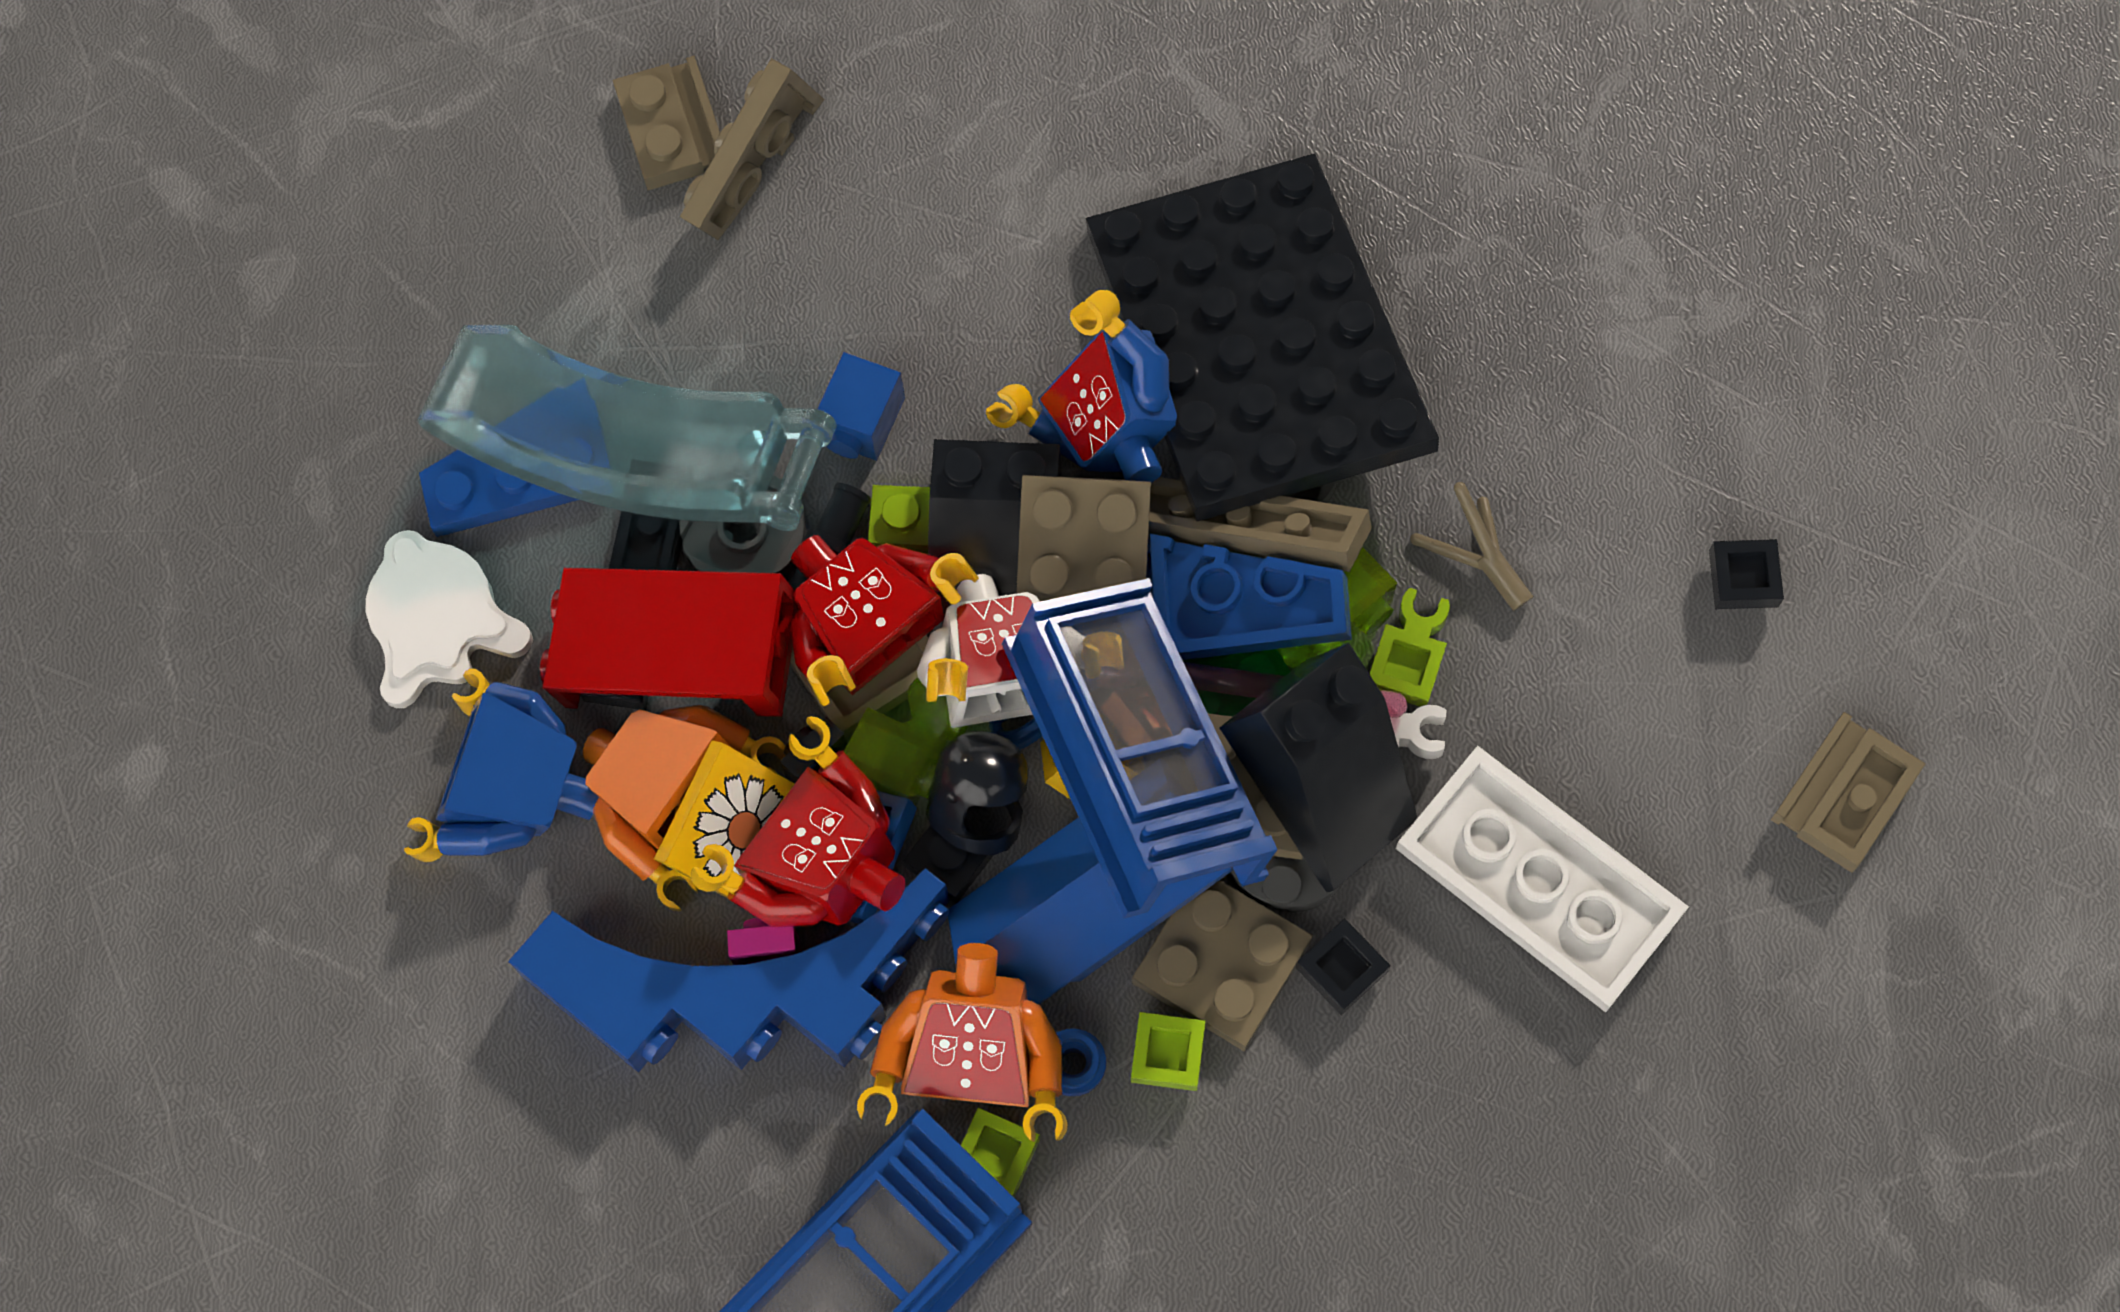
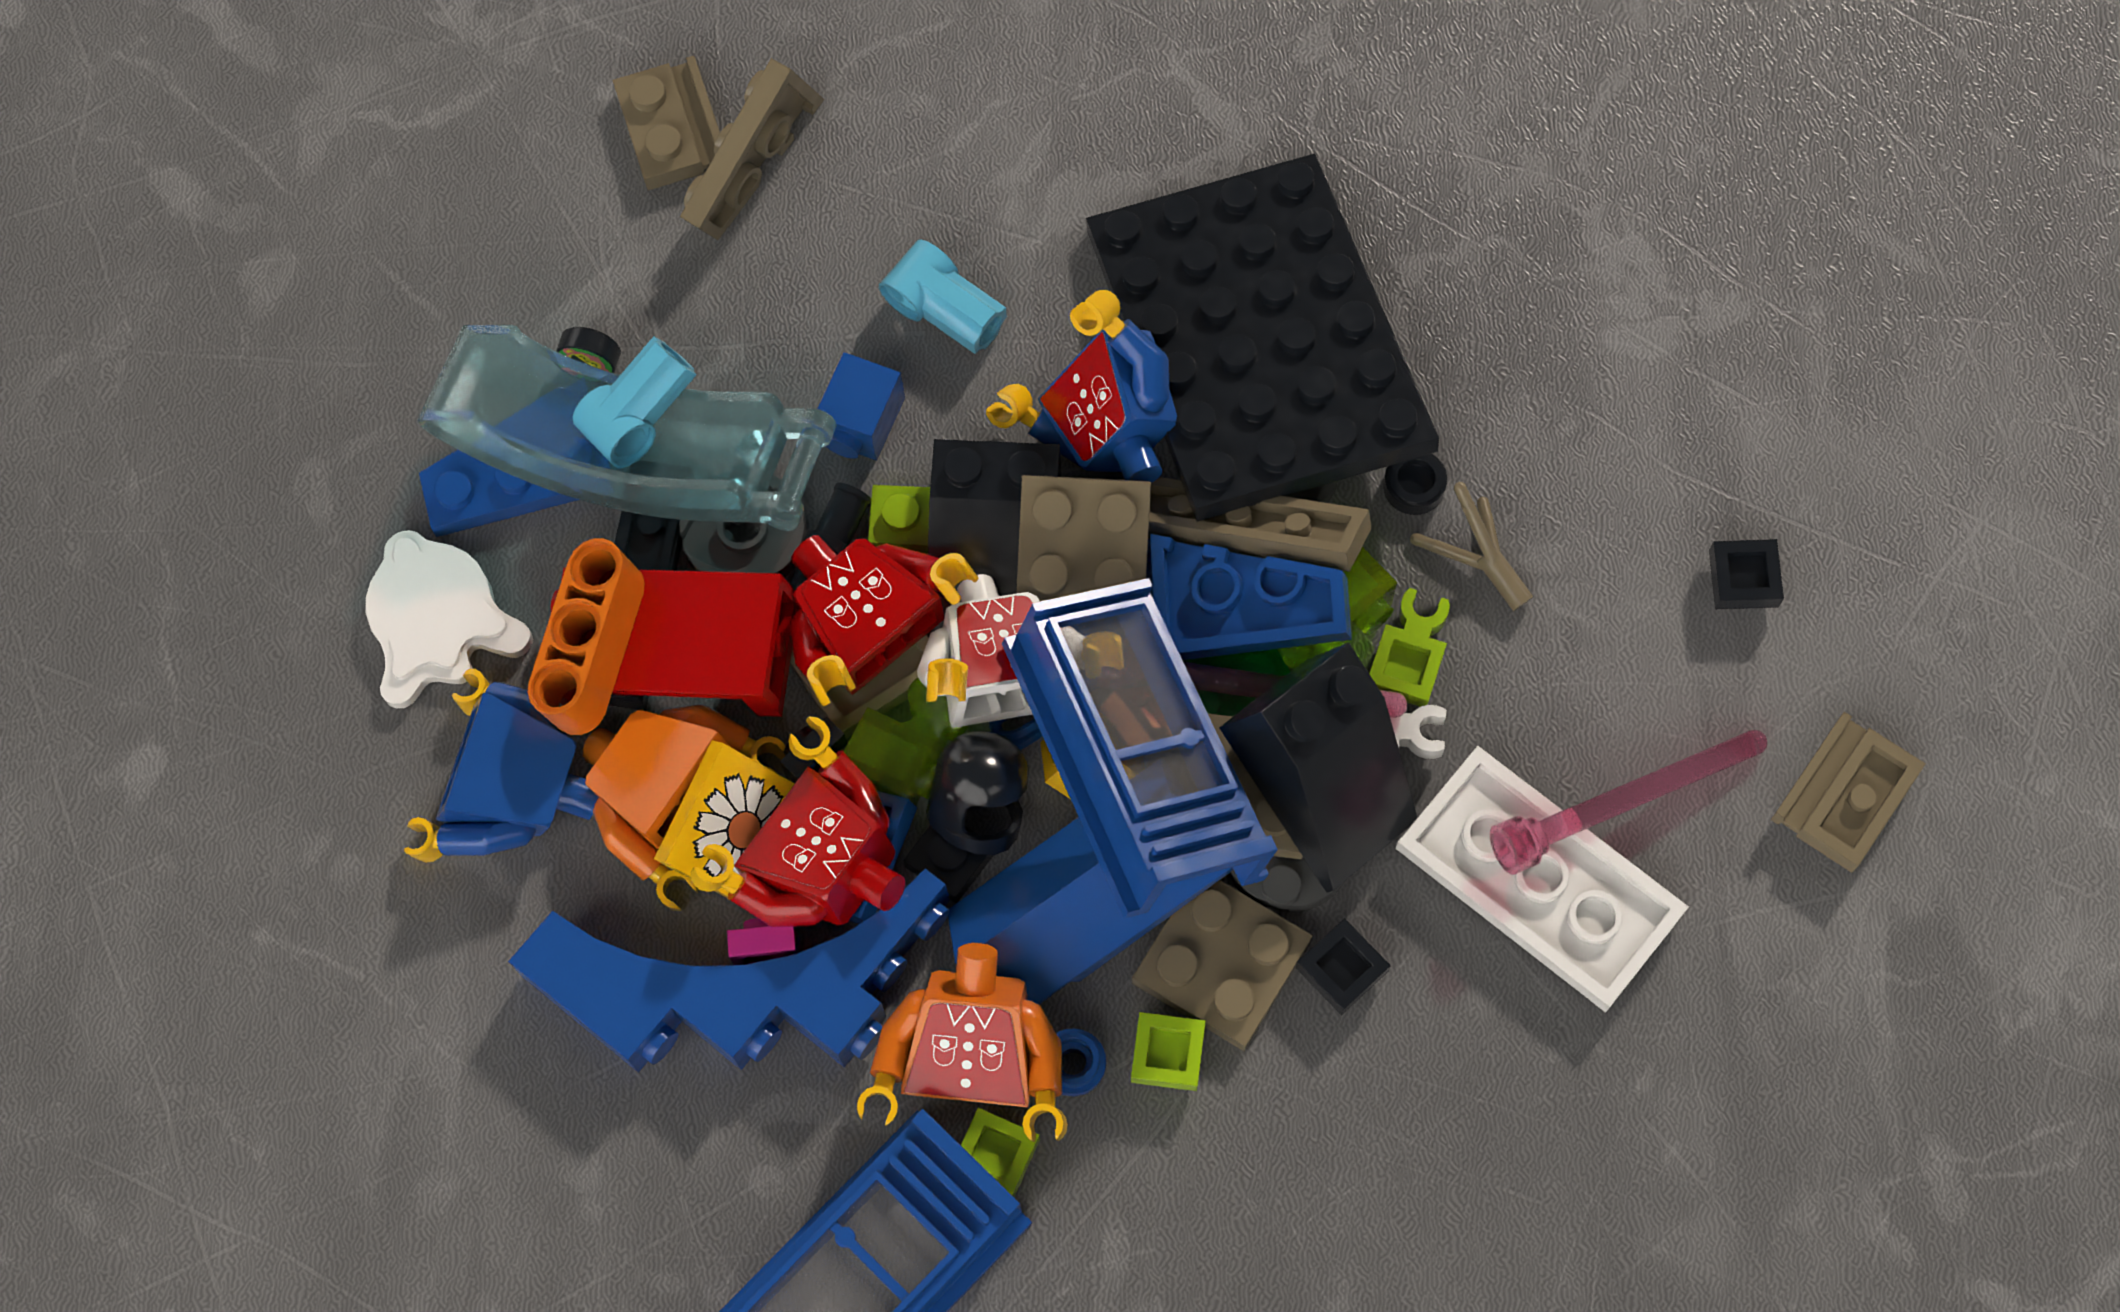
(577, 609): none -> orange beam
(590, 348): none -> black tile
(622, 415): none -> medium azure piece
(930, 288): none -> medium azure piece
(1415, 484): none -> black tile
(1522, 842): none -> clear pink piece

